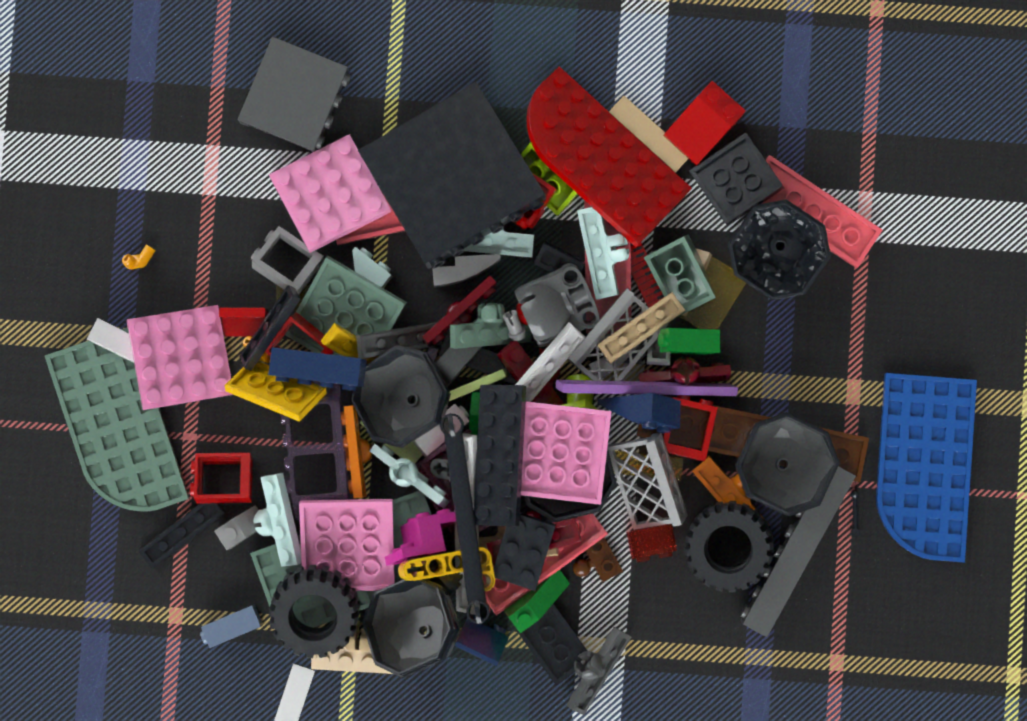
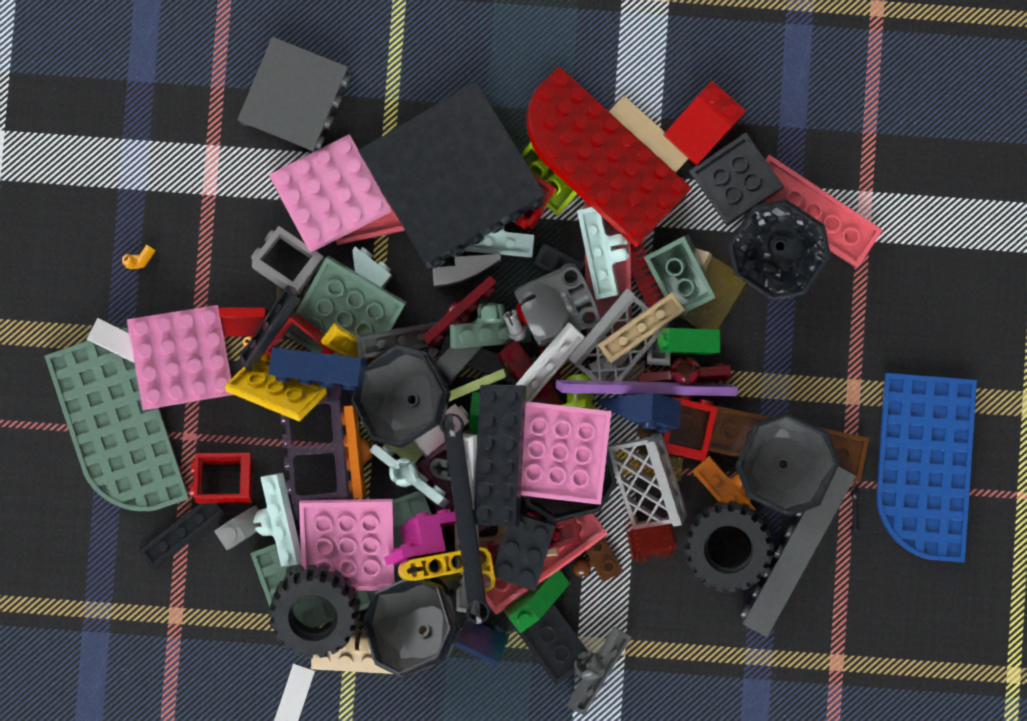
(231, 626): sand blue brick -> none

